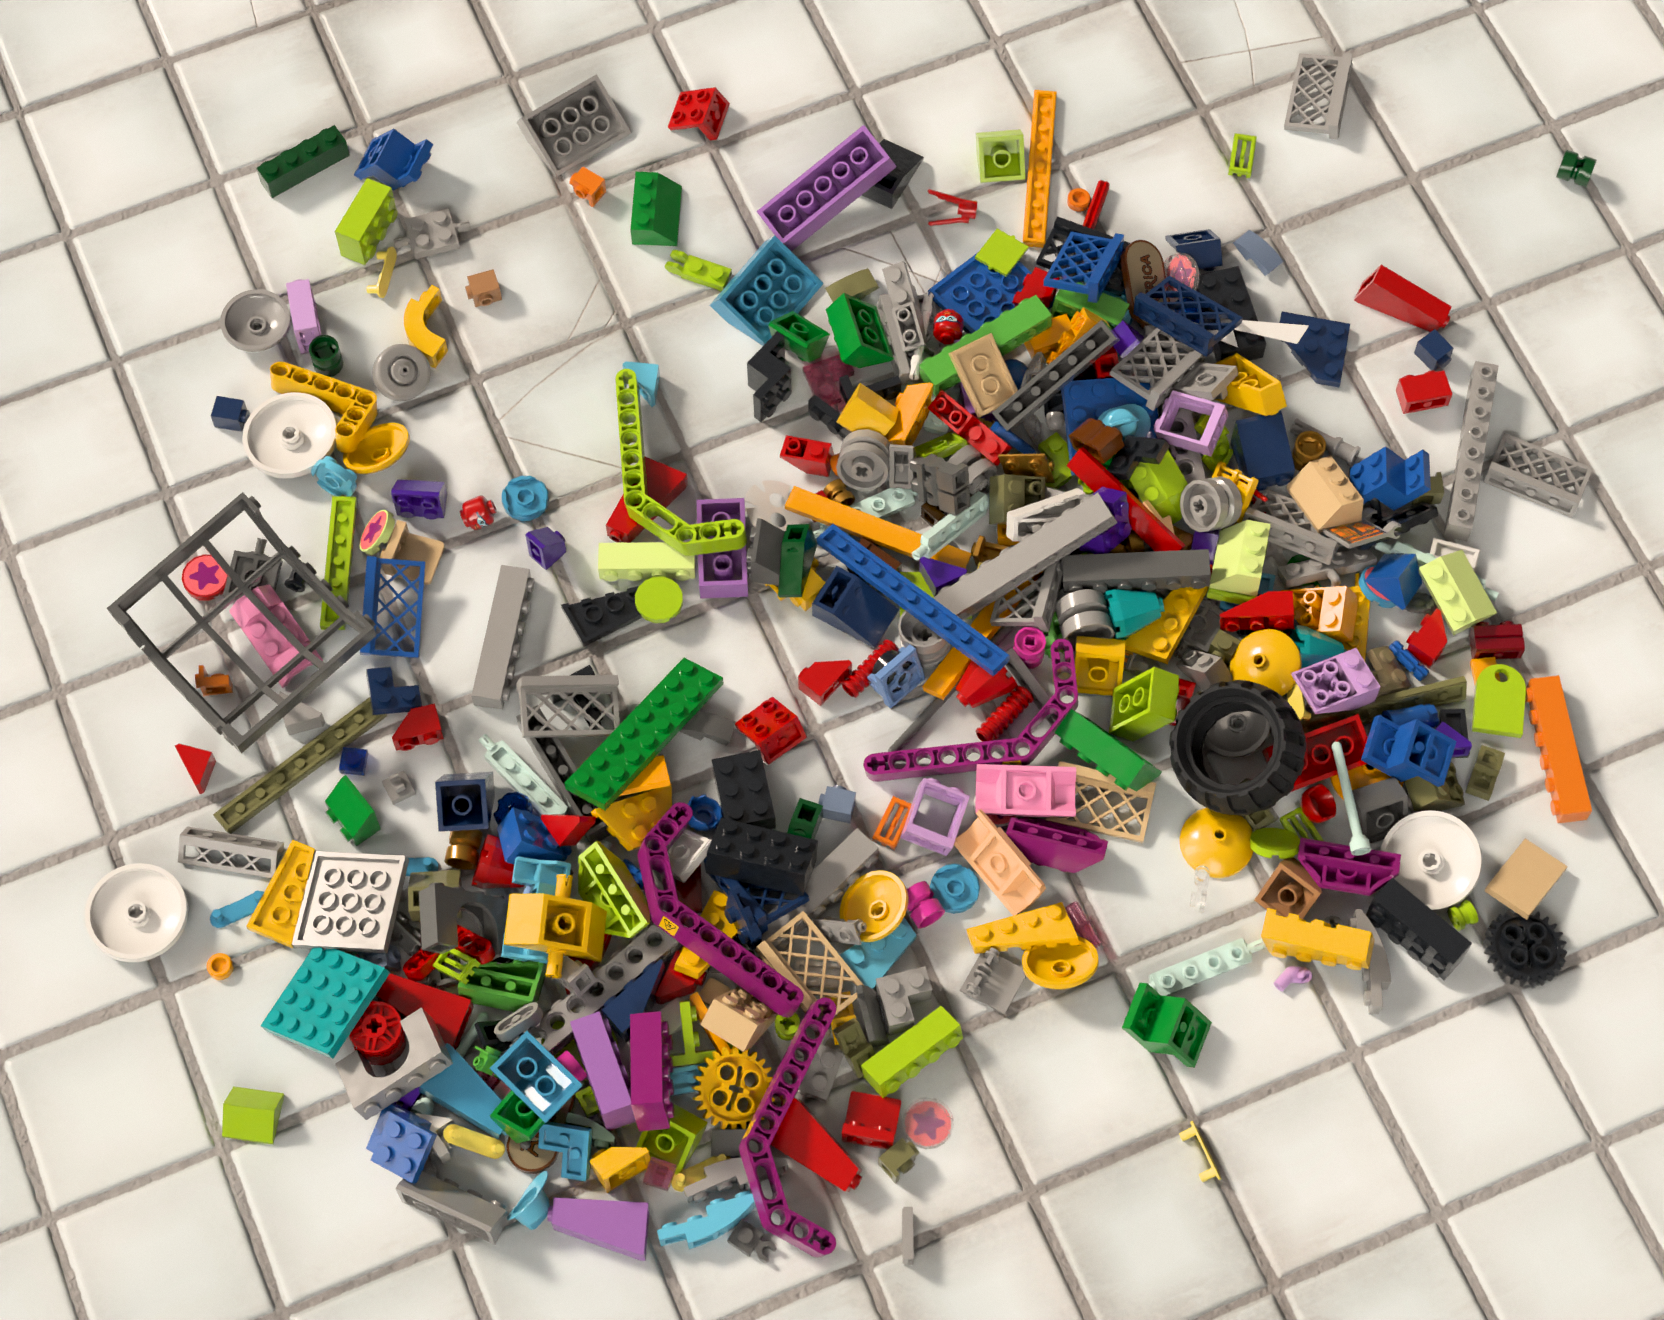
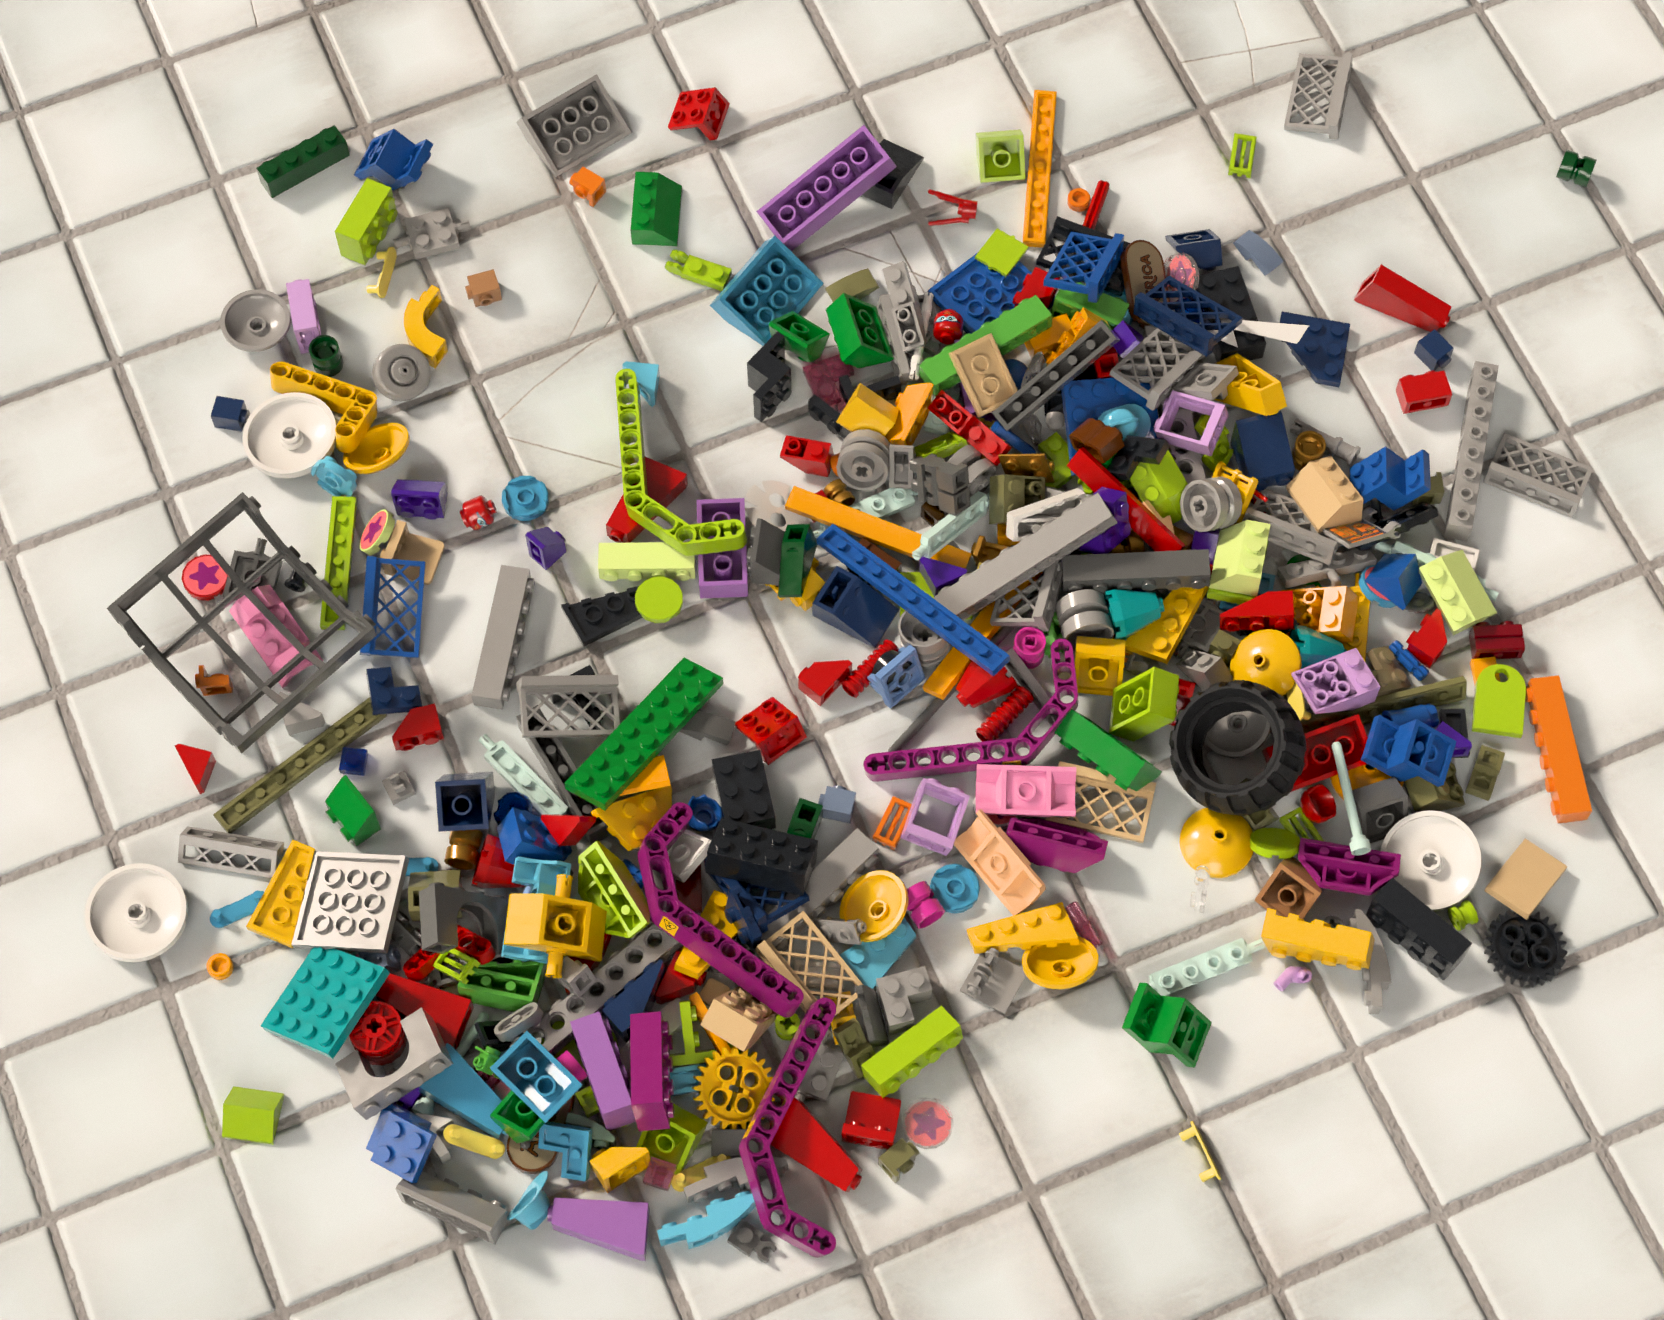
(907, 1236): light grey tile -> none

